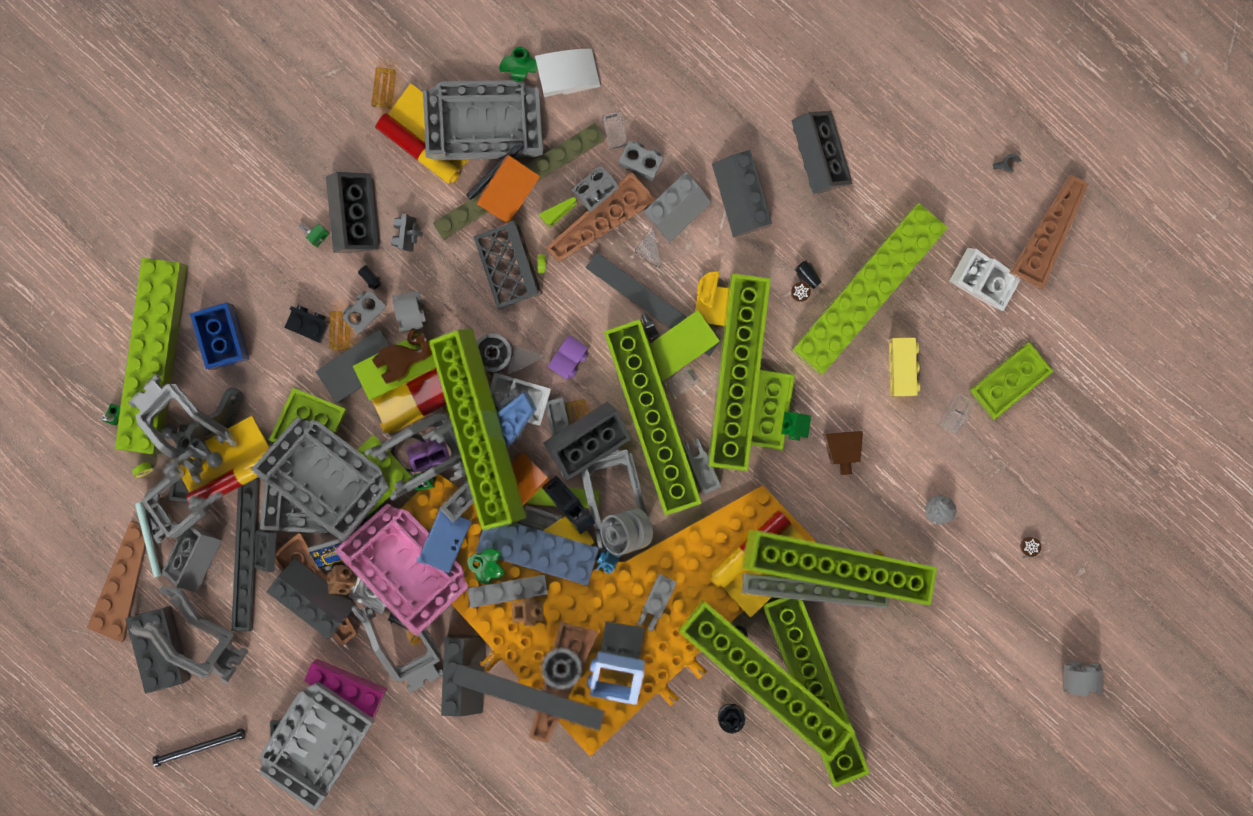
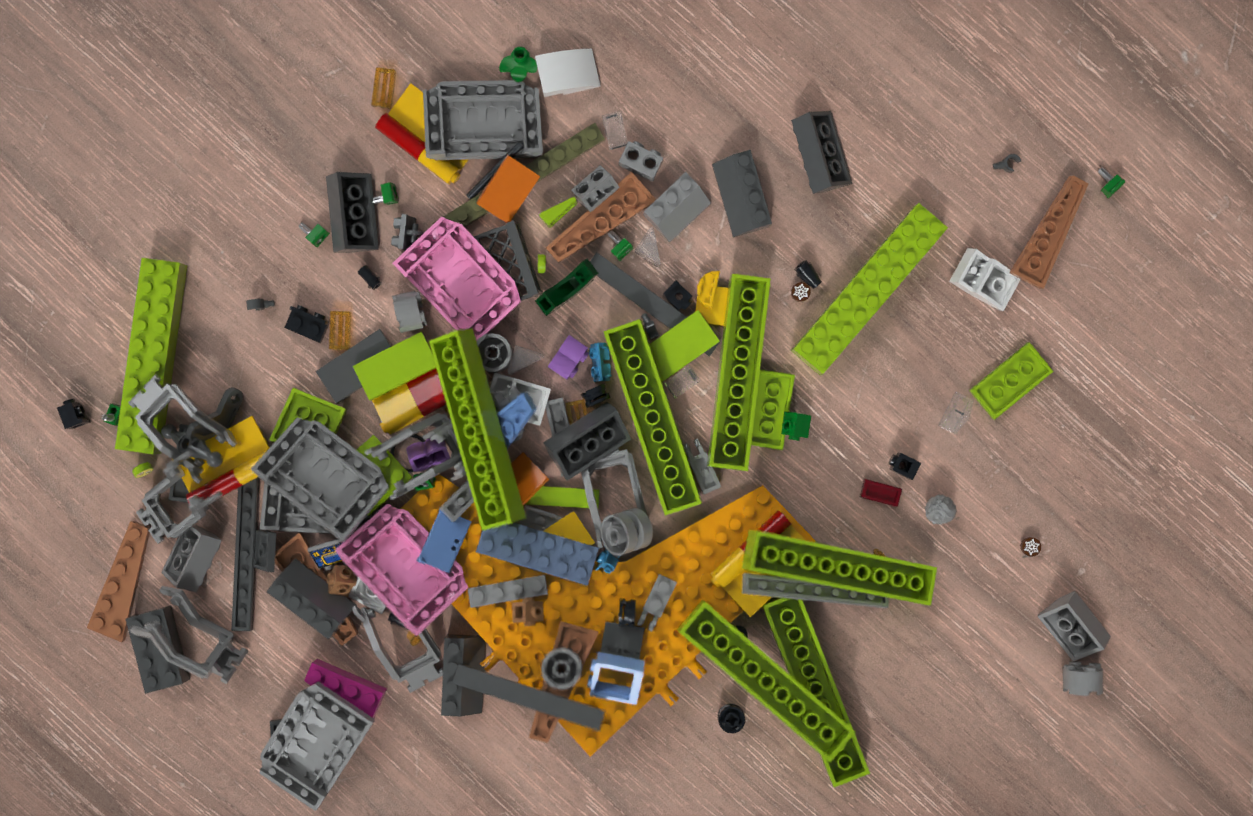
(72, 414): none -> black brick
(148, 538): light aqua bar -> none
(158, 760): black bar -> none
(219, 336): blue brick -> none
(258, 304): none -> dark grey piece
(367, 315): light grey brick -> none
(389, 194): none -> green piece
(402, 358): reddish brown hips -> none
(459, 277): none -> bright pink slope
(488, 566): green plate -> none
(567, 288): none -> dark green arch
(568, 505): black slope -> none
(595, 393): none -> black wheel
(599, 370): none -> dark azure hinge
(622, 247): none -> green piece
(629, 612): none -> black wheel
(670, 294): none -> black brick
(844, 449): reddish brown torso -> none
(881, 492): none -> dark red tile
(903, 367): light yellow brick -> none
(910, 469): none -> black brick
(1074, 626): none -> light grey slope
(1113, 184): none -> green piece

